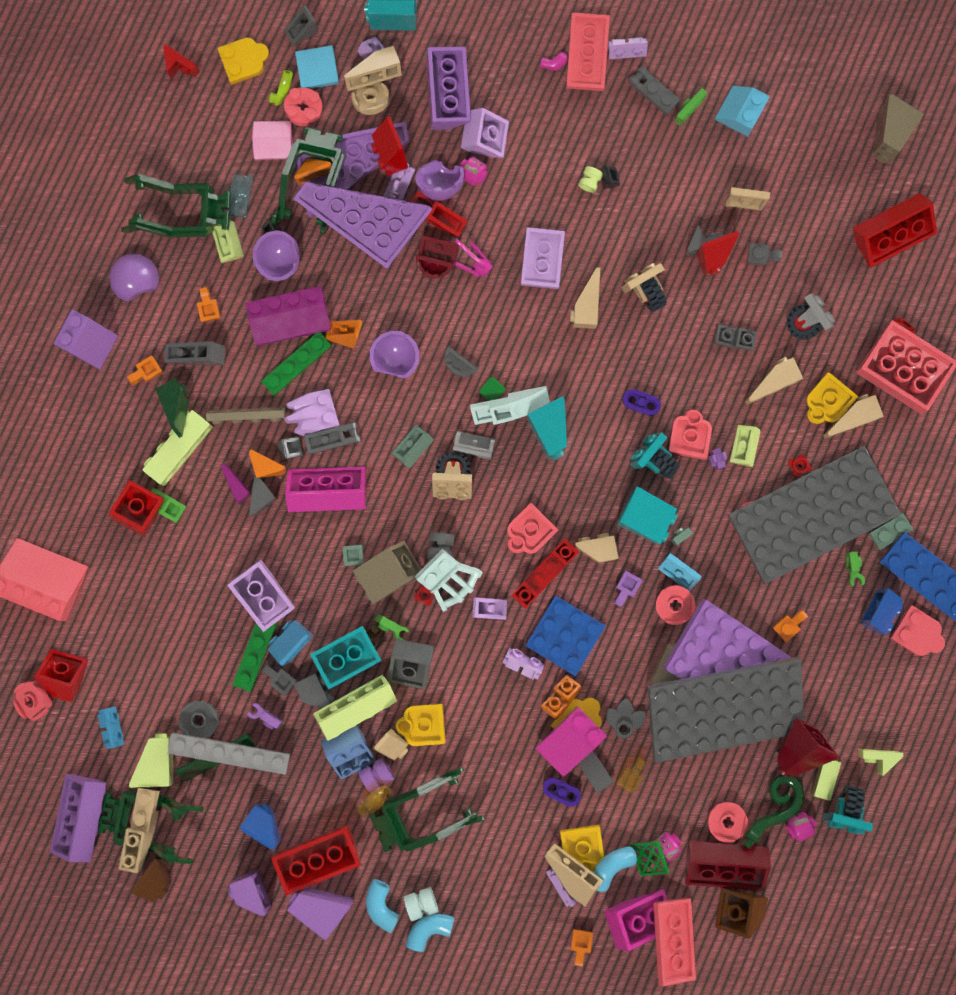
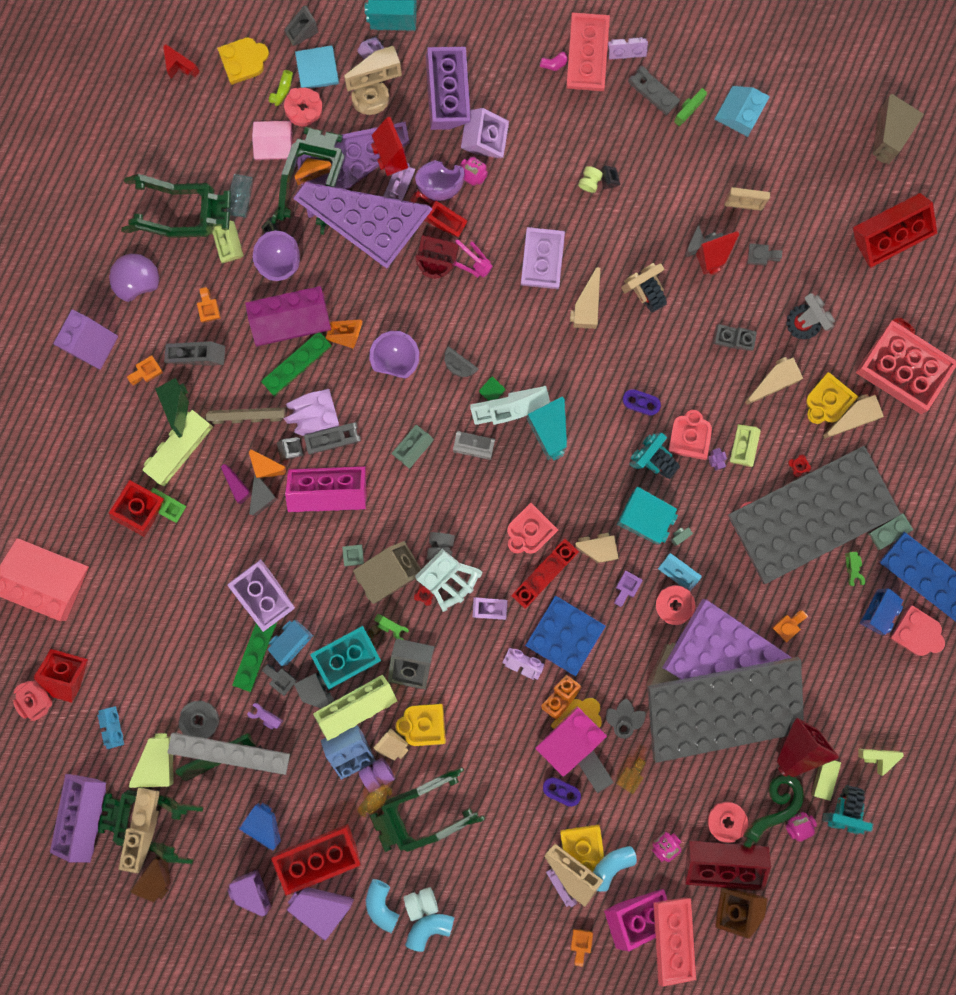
(452, 477): tan plate -> none
(661, 856): green window -> none

